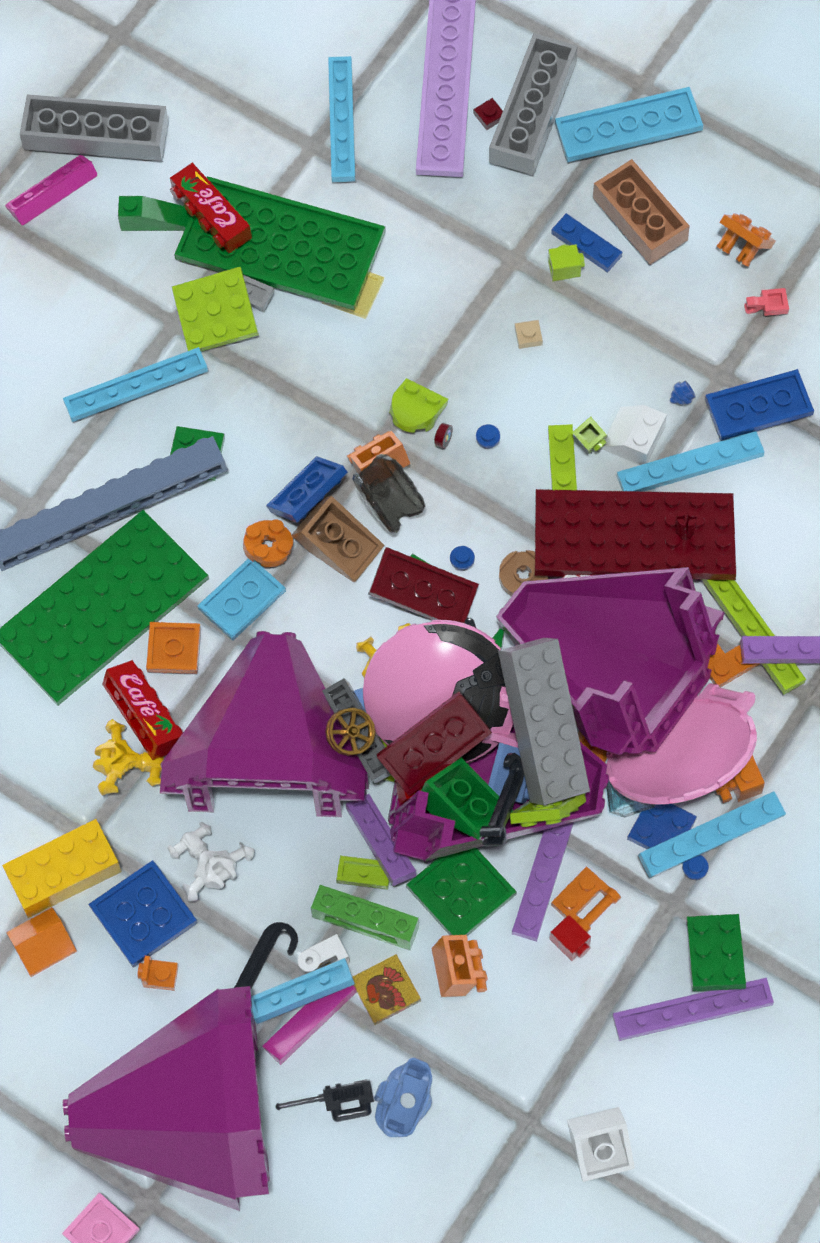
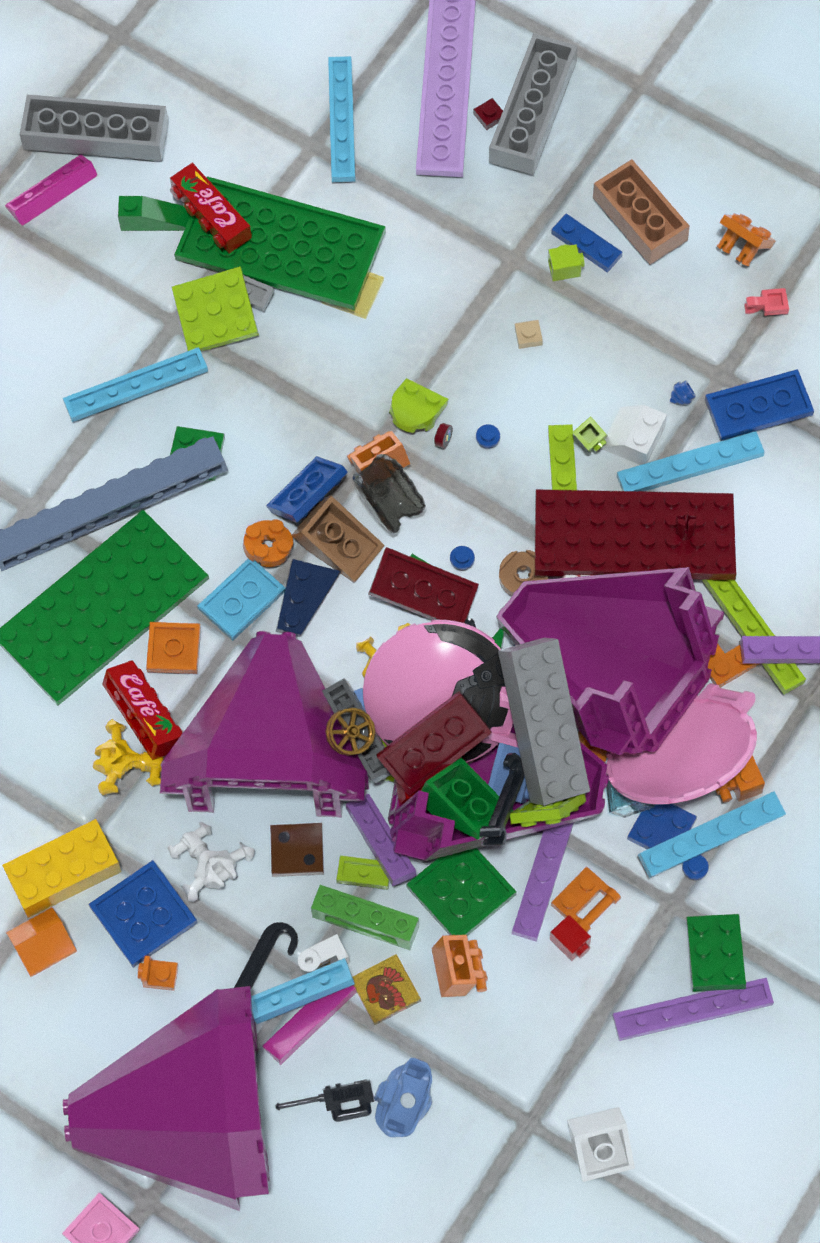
(296, 849): none -> reddish brown tile
(303, 594): none -> dark blue wing
(628, 124): medium azure plate -> none

